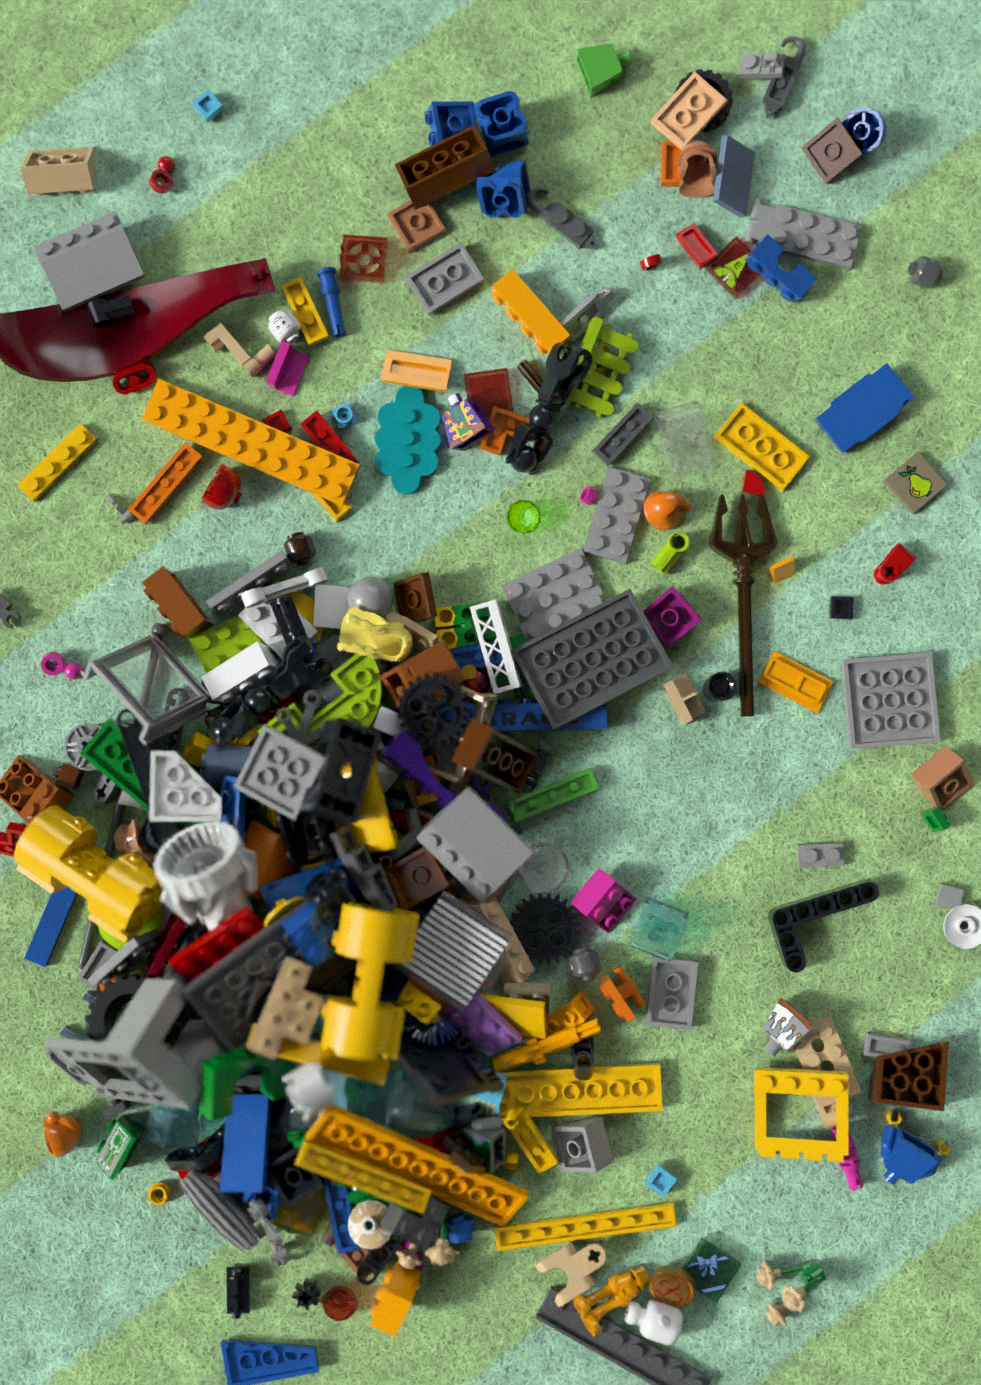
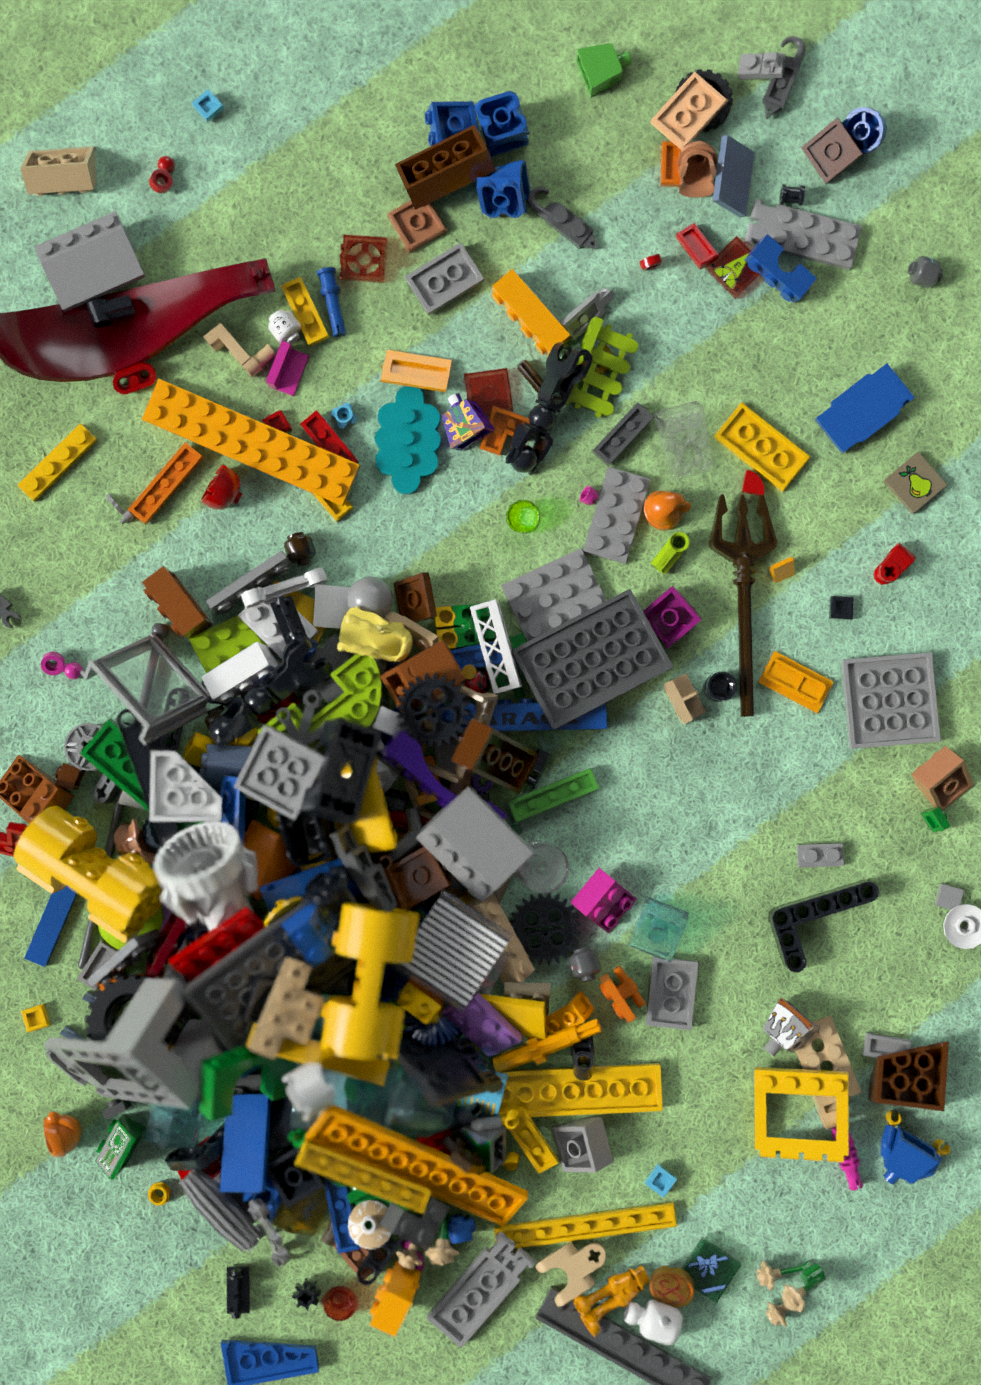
(35, 1018): none -> yellow tile
(479, 1290): none -> light grey hinge
(792, 195): none -> black bush

